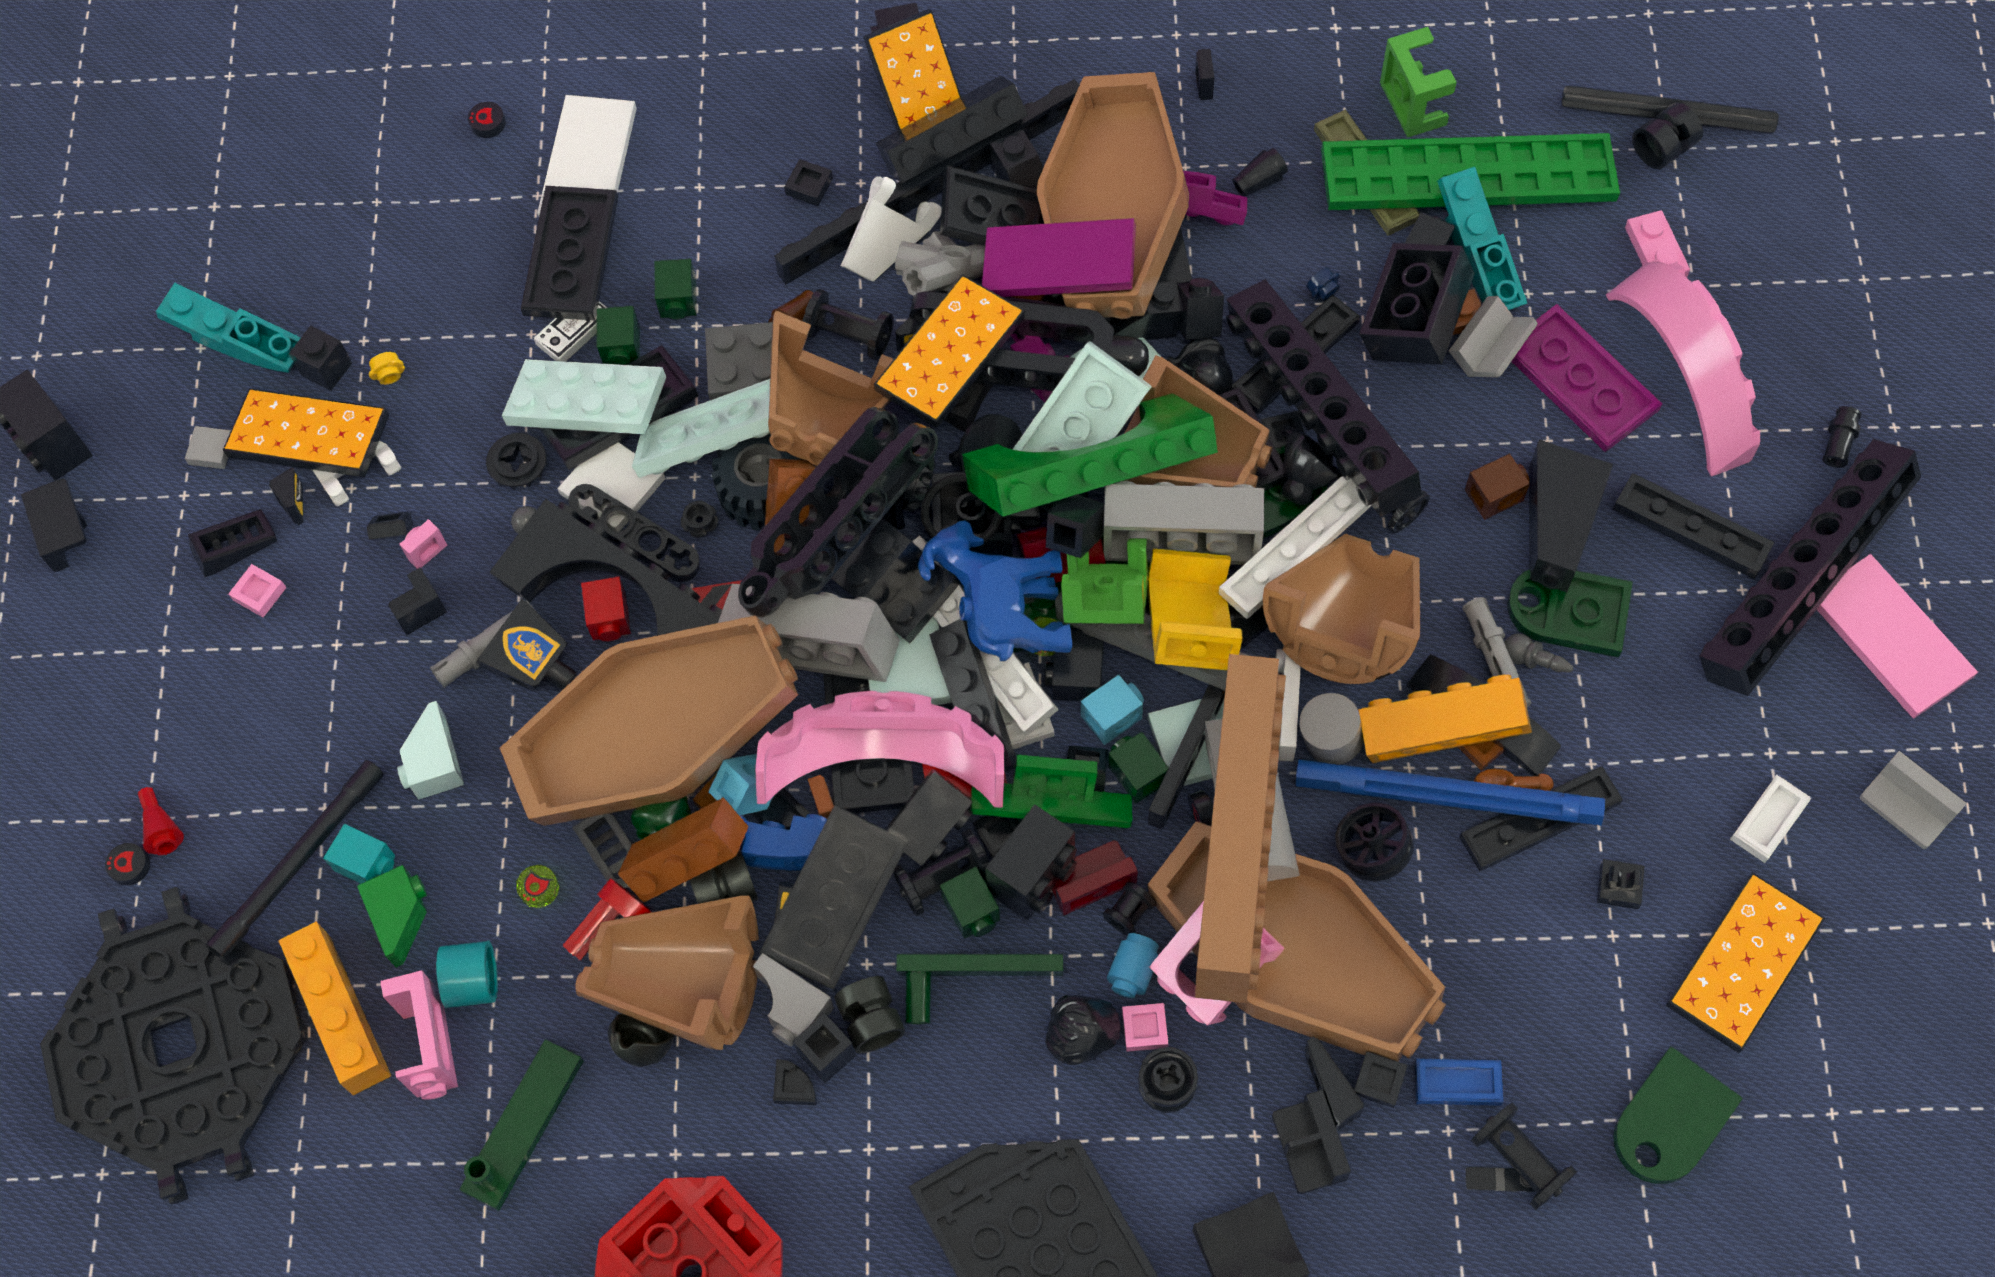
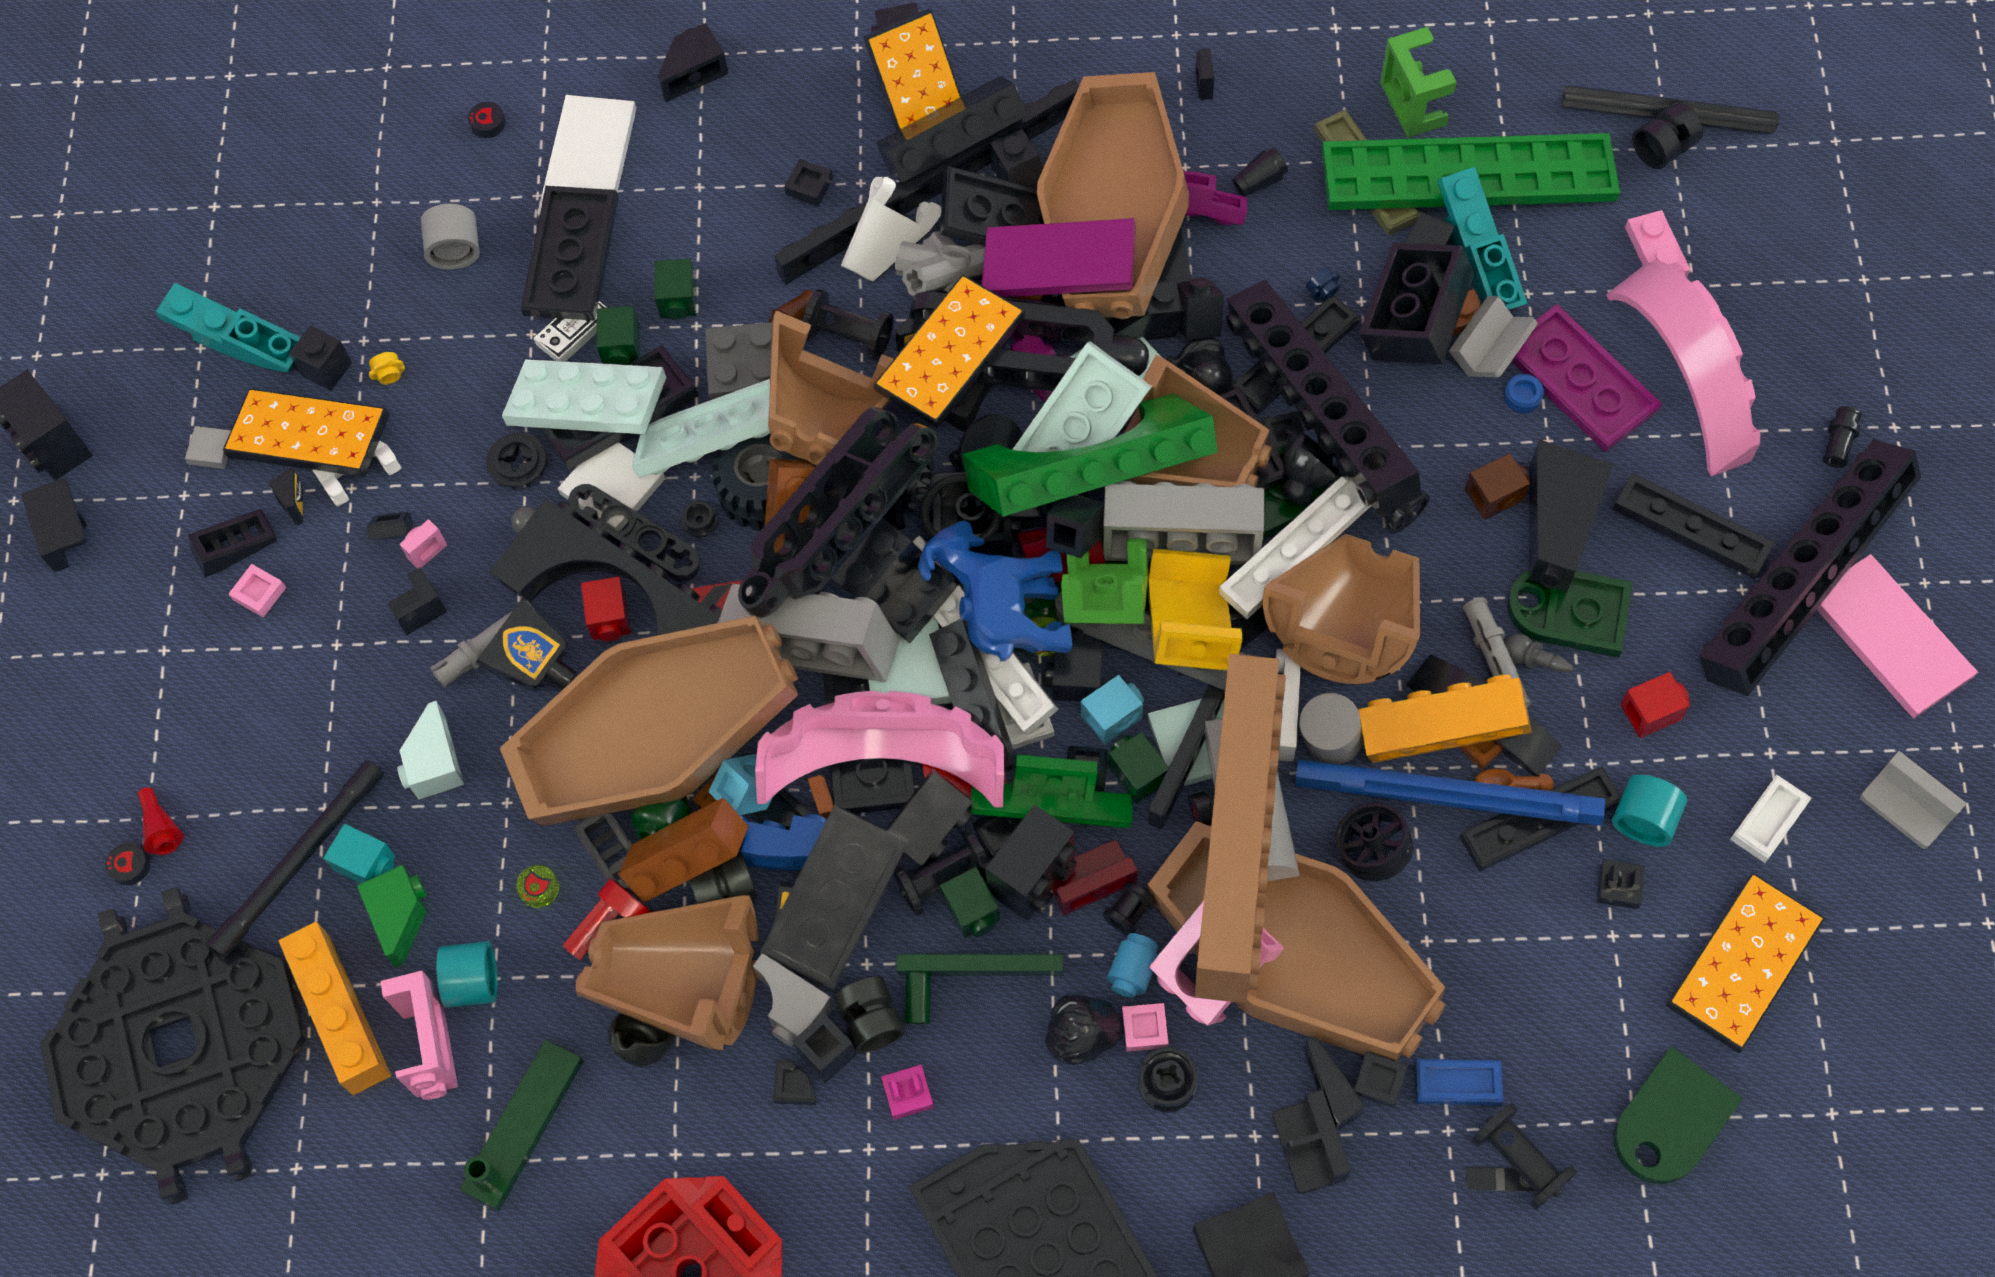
(450, 236): none -> light grey piece
(691, 62): none -> black slope
(907, 1092): none -> dark pink tile
(1523, 393): none -> blue tile
(1649, 810): none -> teal piece
(1655, 704): none -> red brick

